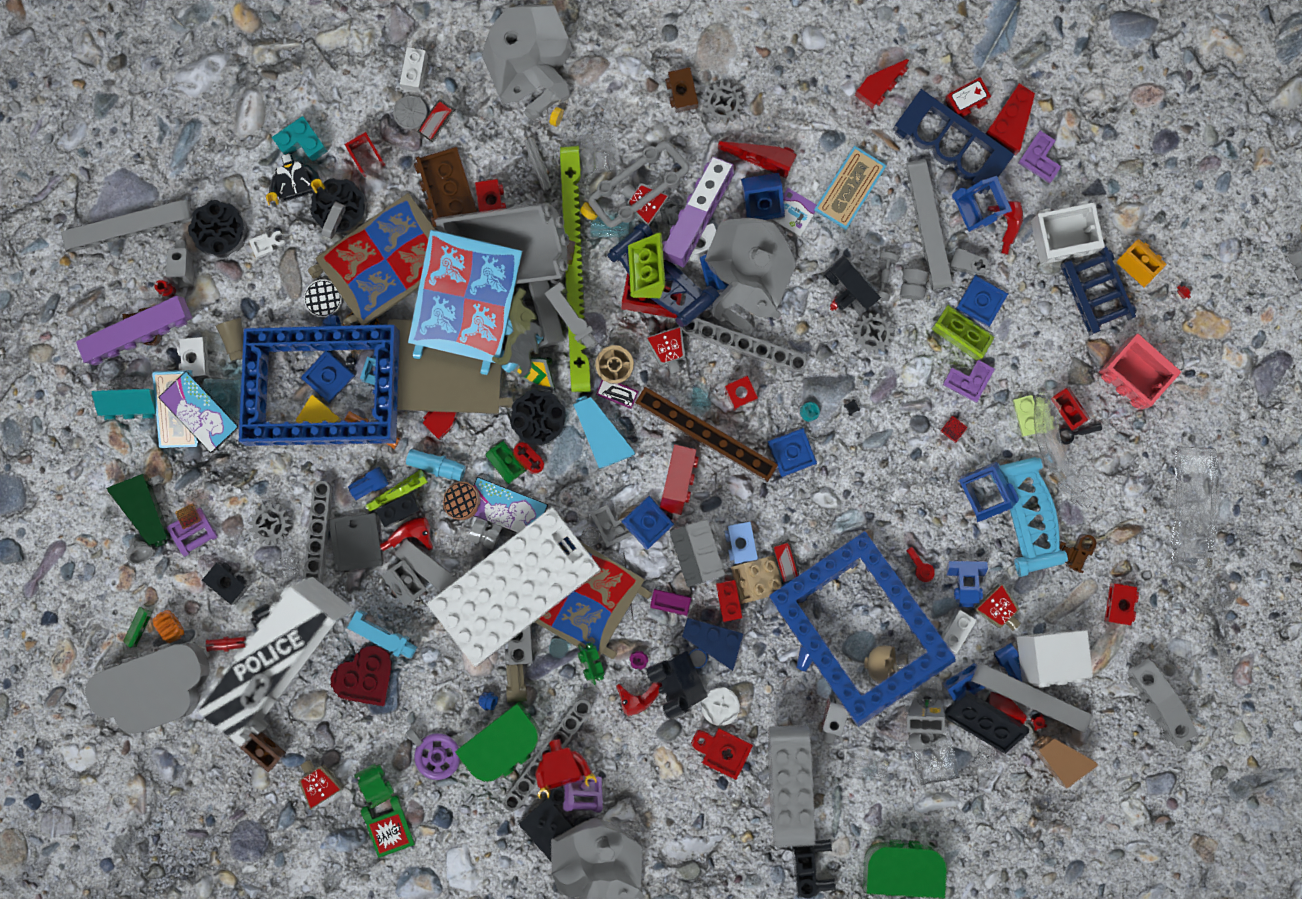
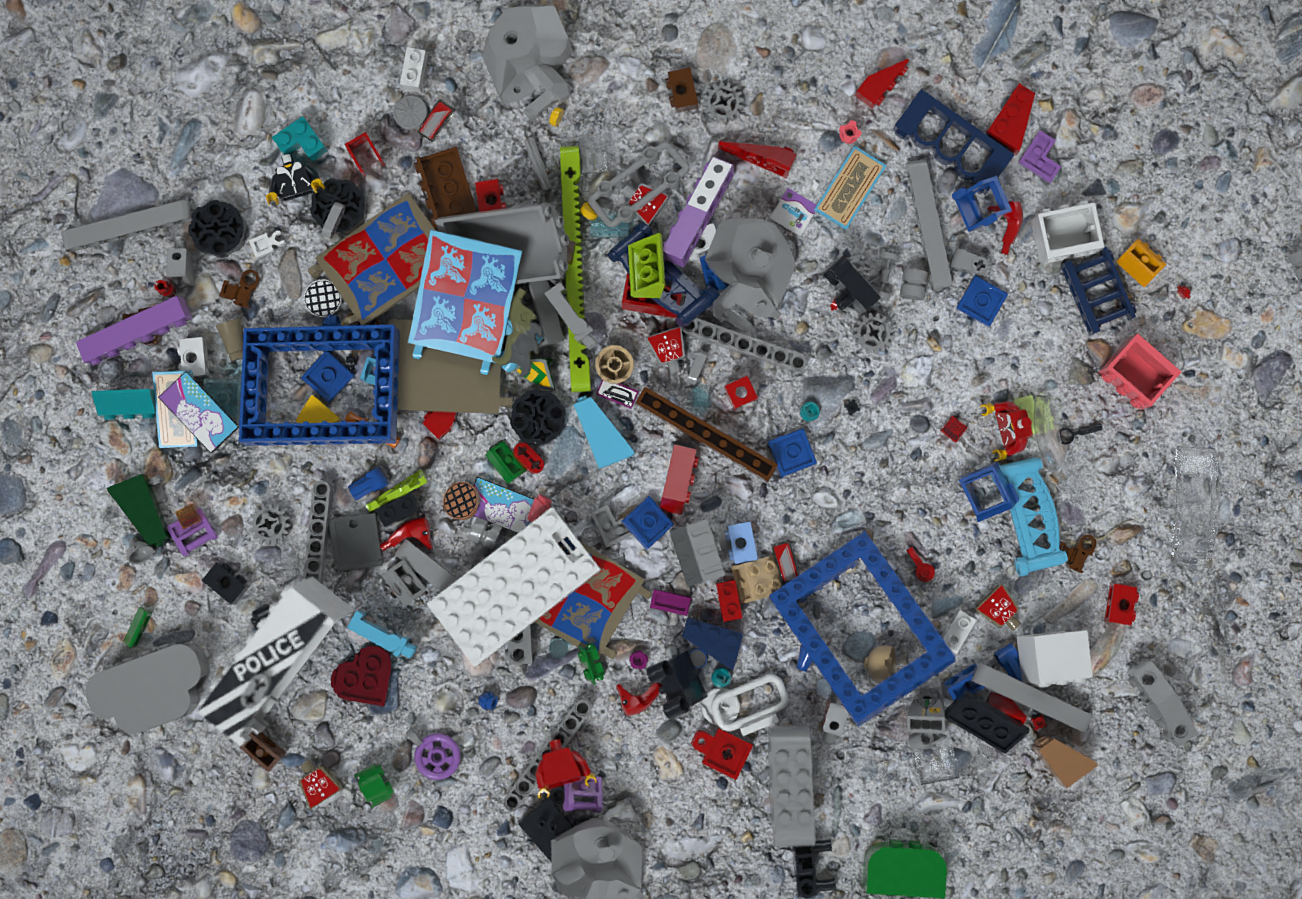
(168, 626): orange gear -> none
(226, 644): red pin -> none
(240, 294): none -> reddish brown piece
(388, 831): flag -> none
(436, 465): medium azure piece -> none
(501, 745): green brick -> none
(516, 688): dark tan piece -> none
(539, 507): none -> coral cone
(671, 212): dark grey gear -> none
(697, 367): none -> light grey beam
(721, 677): none -> teal tile
(757, 720): none -> white bar
(763, 197): blue slope -> none
(850, 127): none -> coral brick
(963, 333): lime slope -> none
(967, 595): blue tile -> none
(968, 98): brick -> none
(971, 385): medium lavender plate -> none
(1013, 427): none -> red torso
(1071, 409): red brick -> none

